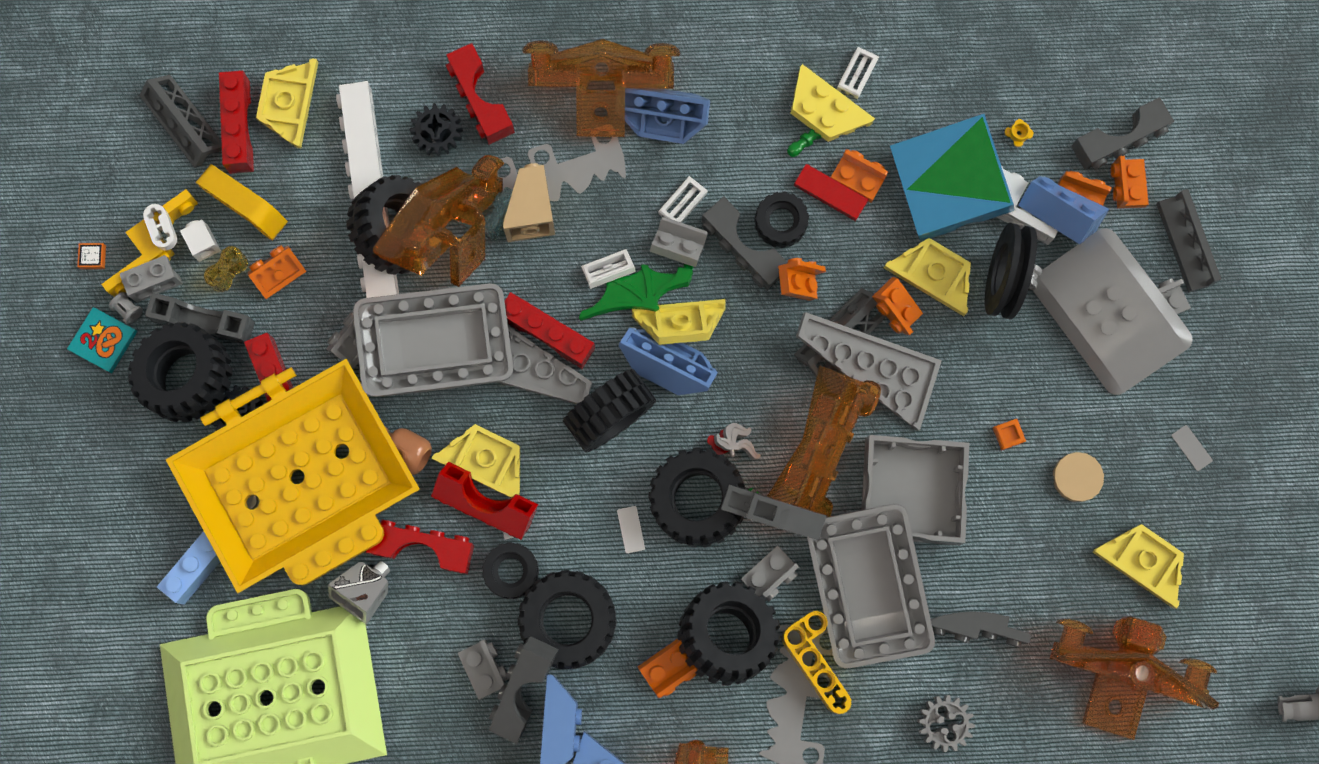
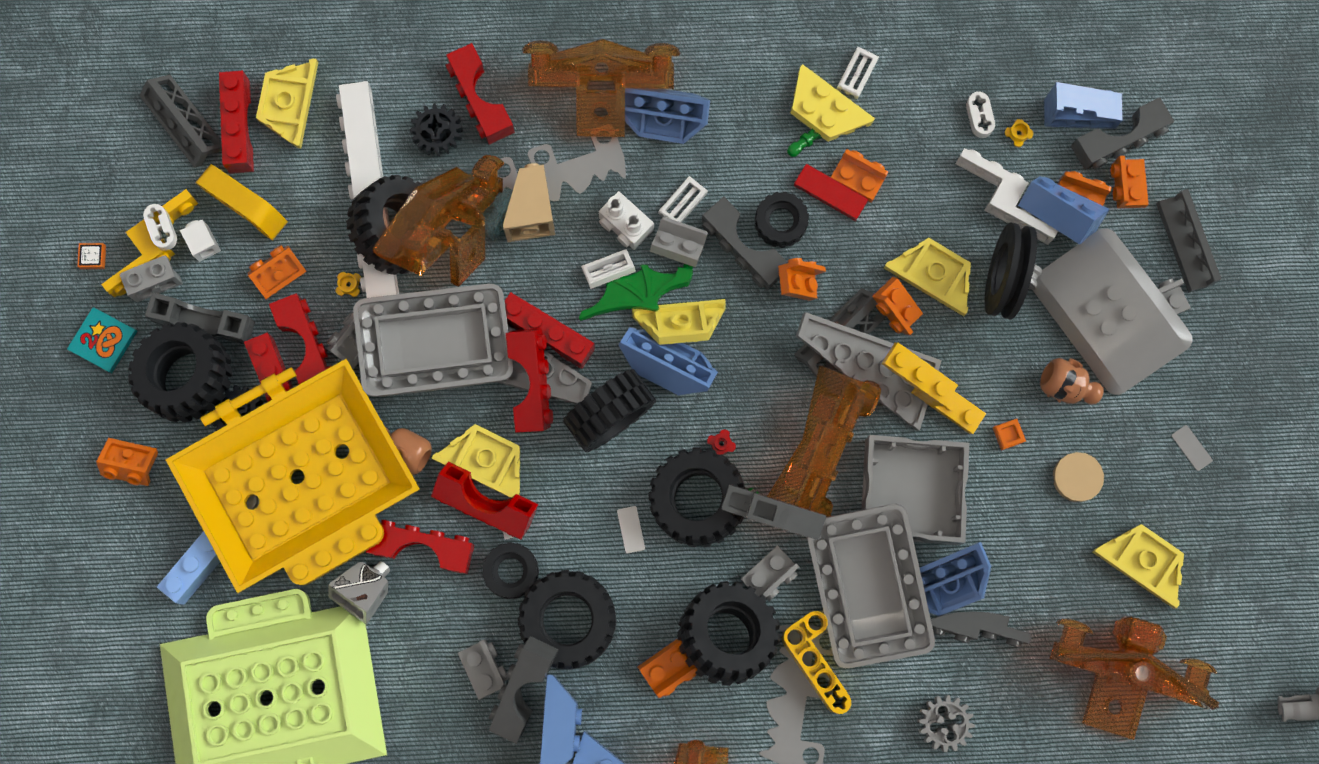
(125, 308): light grey bush -> none
(126, 461): none -> orange bracket
(226, 269): clear yellow axle -> none
(292, 316): none -> red arch
(343, 279): none -> yellow plate
(528, 350): none -> red arch
(625, 220): none -> white brick
(729, 443): light grey piece -> none
(933, 388): none -> yellow bracket
(952, 177): tile -> none
(956, 580): none -> medium blue wedge
(985, 113): none -> white beam
(1069, 382): none -> nougat piece
(1082, 107): none -> wedge

